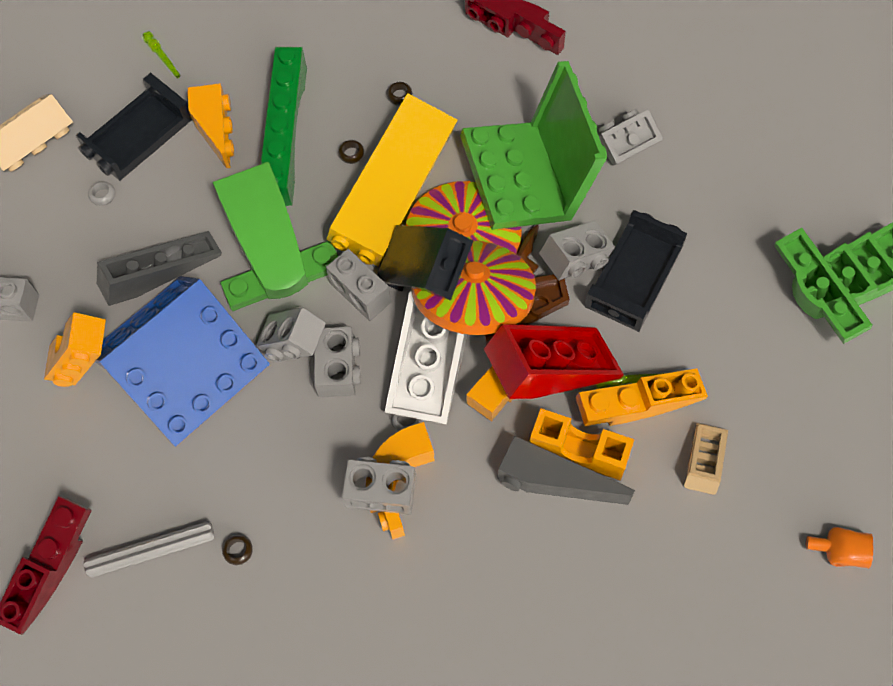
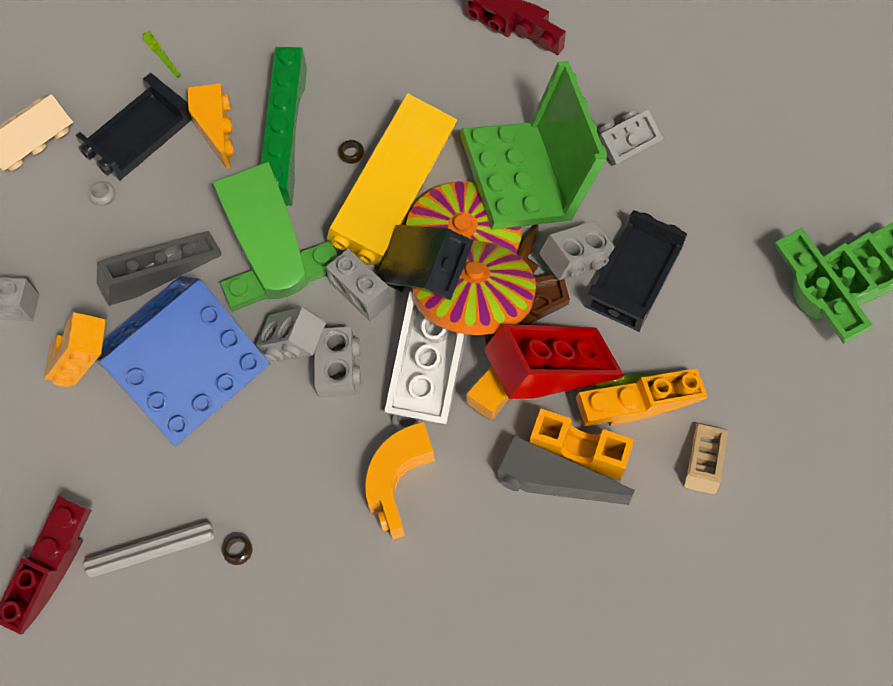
(377, 495): light grey brick -> none
(398, 86): dark brown piece -> none
(844, 547): orange piece -> none

